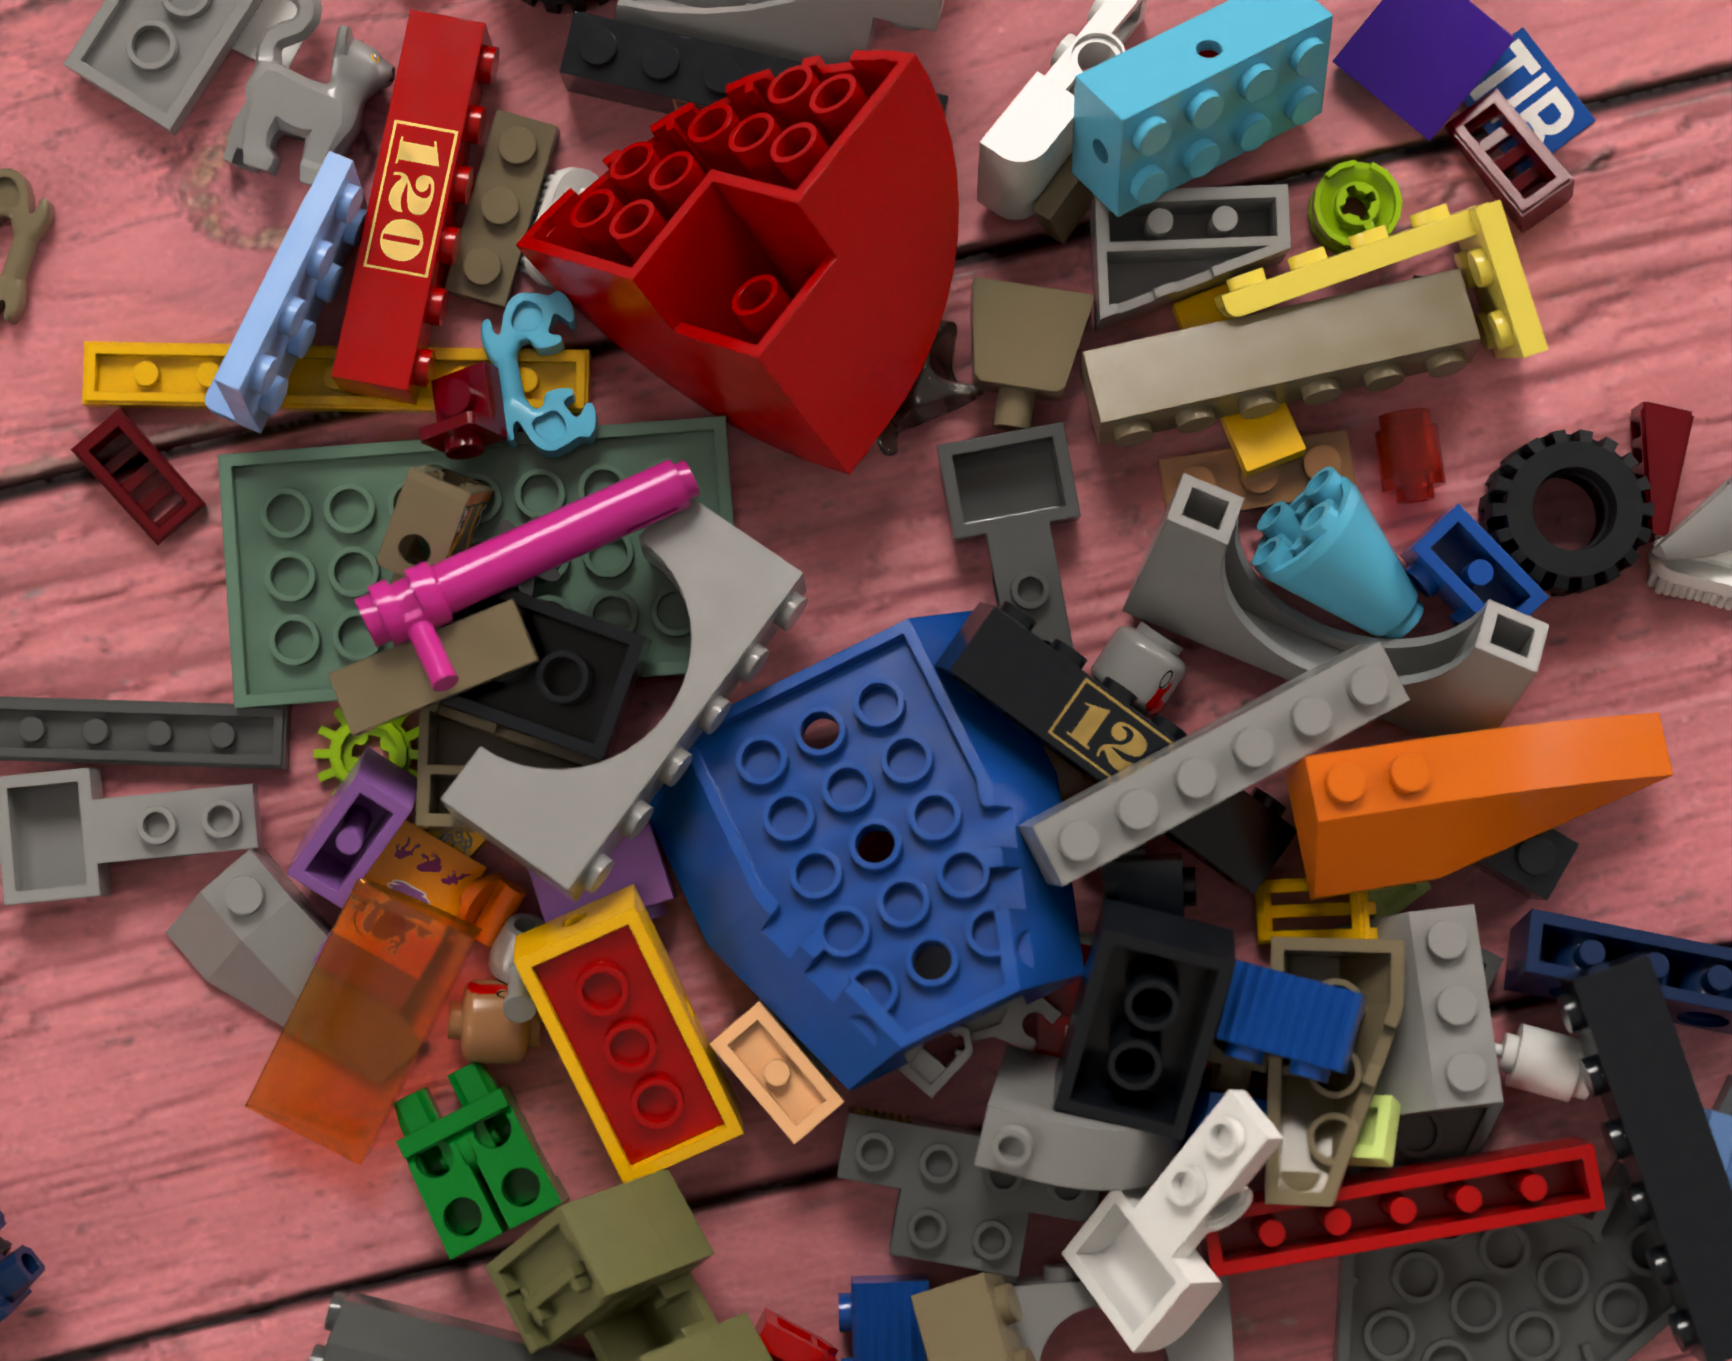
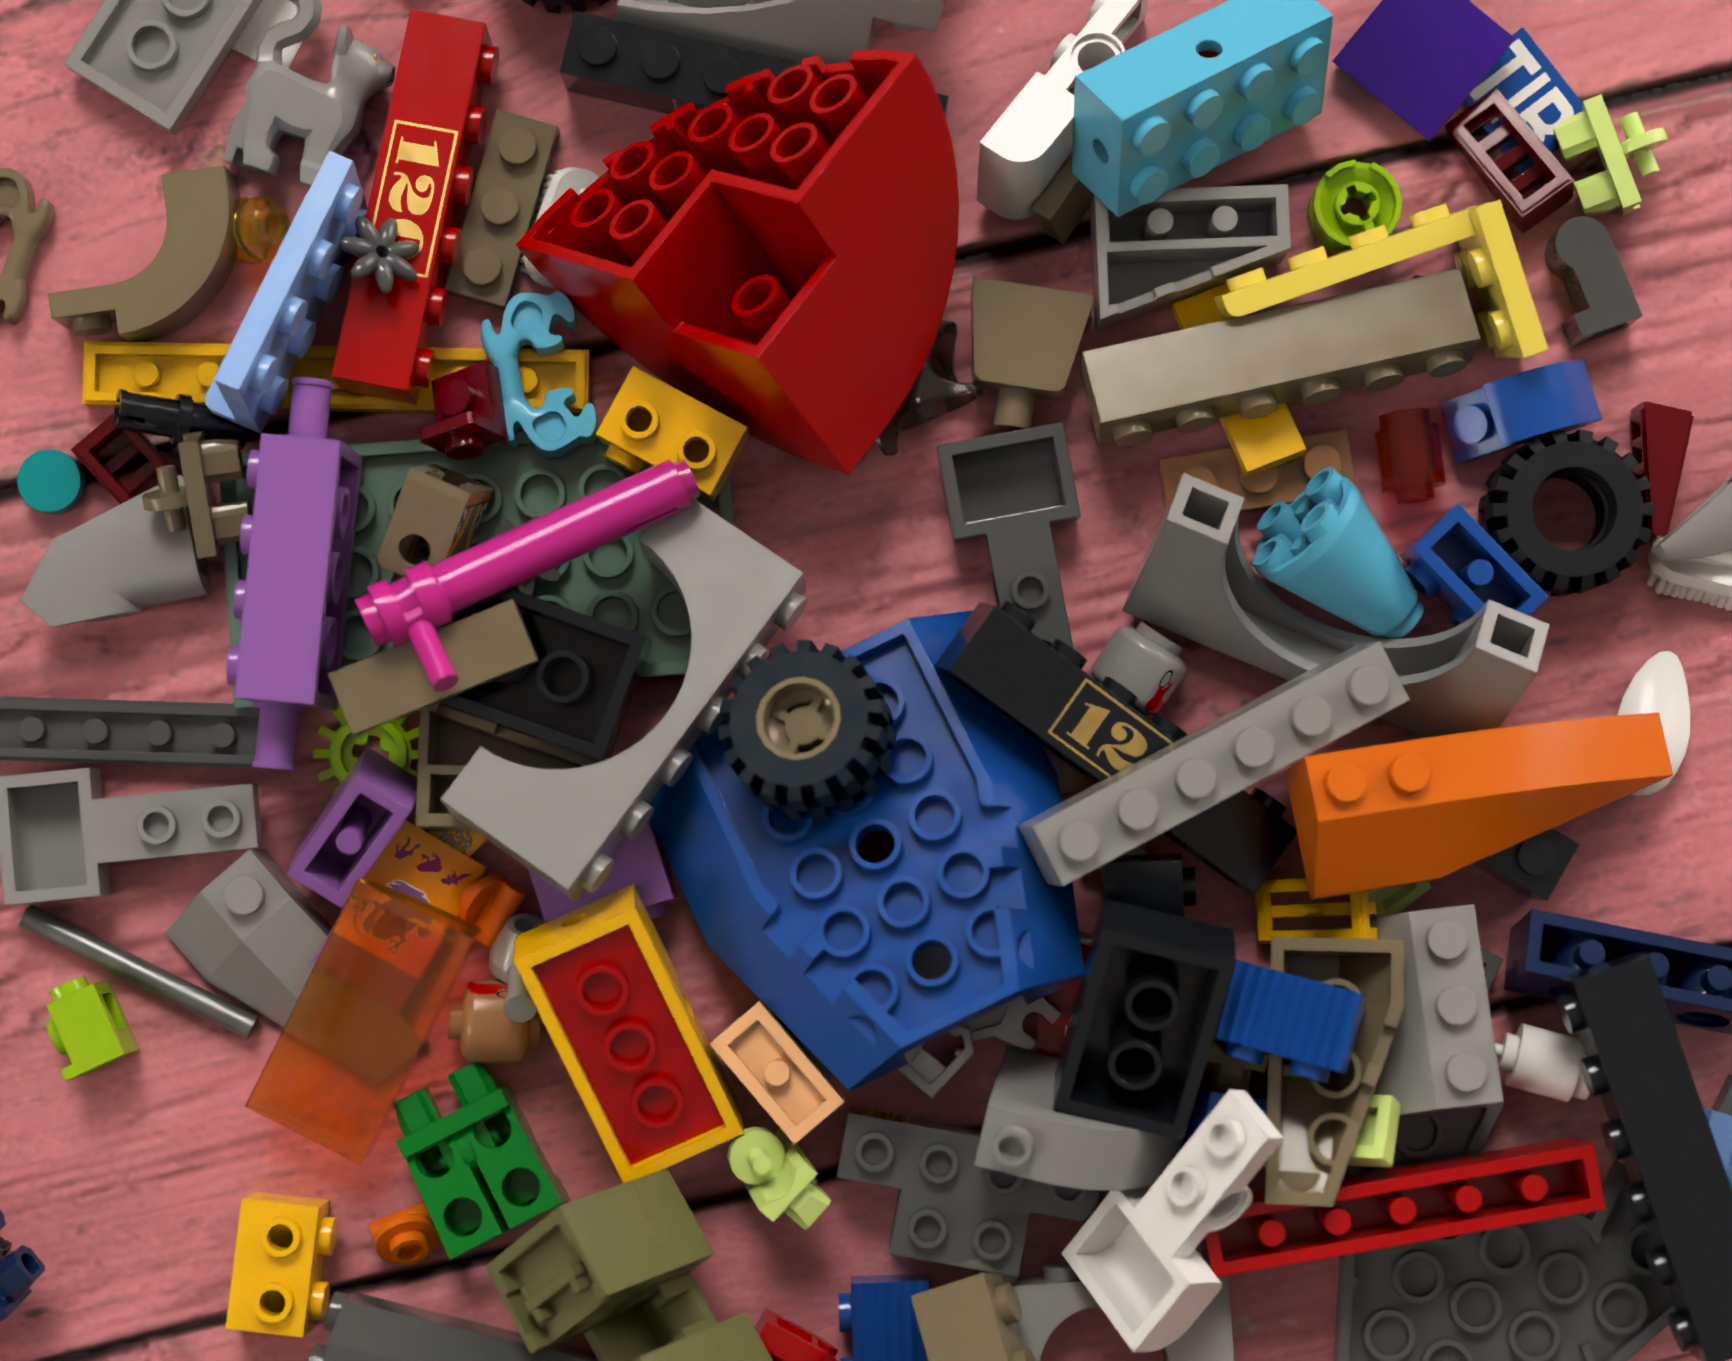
(51, 481): none -> teal tile
(88, 1026): none -> lime brick
(117, 567): none -> light grey panel
(139, 971): none -> flat silver bar
(172, 418): none -> black pin
(182, 276): none -> dark tan arch
(201, 465): none -> dark tan hips
(259, 228): none -> clear yellow plate
(280, 1264): none -> yellow brick
(295, 572): none -> medium lavender brick
(380, 253): none -> dark grey plant
(405, 1235): none -> orange plate
(661, 423): none -> yellow brick
(777, 1175): none -> yellowish green hips
(790, 709): none -> black wheel
(1520, 409): none -> blue brick
(1593, 278): none -> dark grey leg
(1595, 131): none -> yellowish green hips
(1662, 689): none -> white arm

